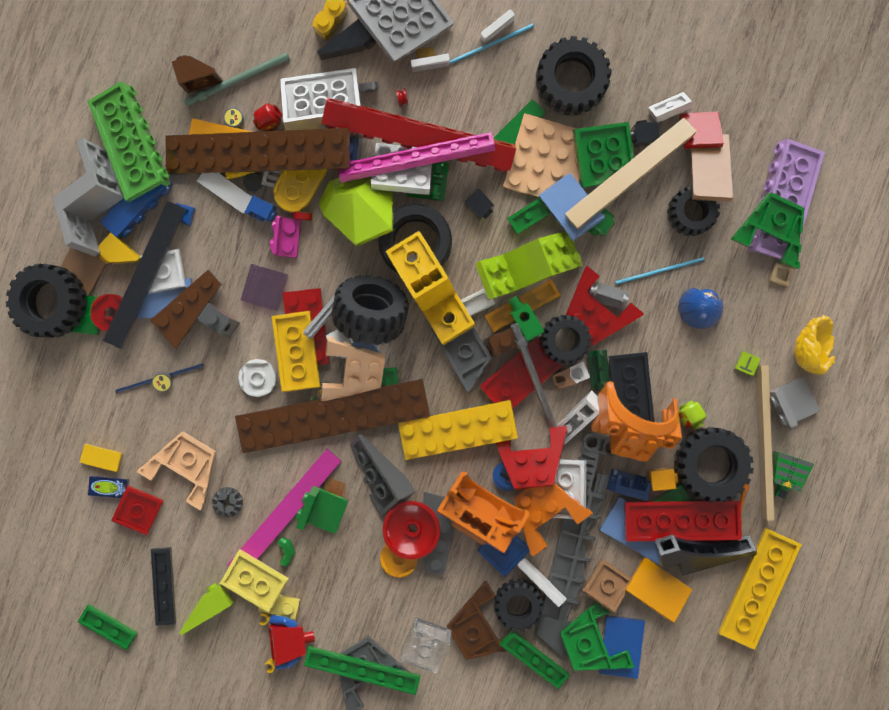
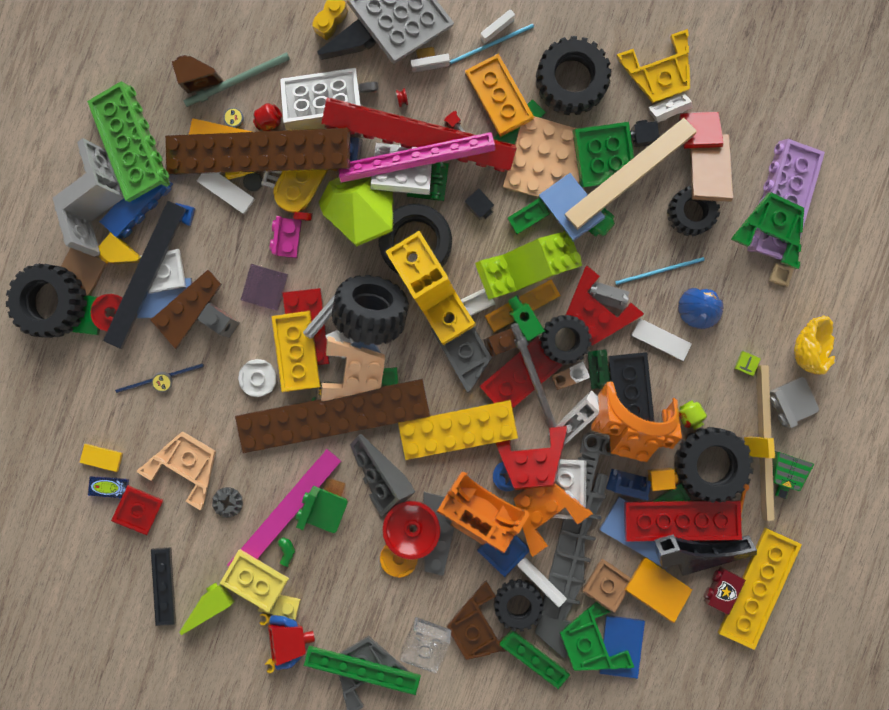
(107, 627): green tile -> none
(261, 209): blue brick -> none
(453, 121): none -> red piece
(499, 95): none -> light orange tile
(661, 339): none -> white tile
(663, 77): none -> yellow wing
(724, 590): none -> dark red brick
(760, 447): none -> yellow tile

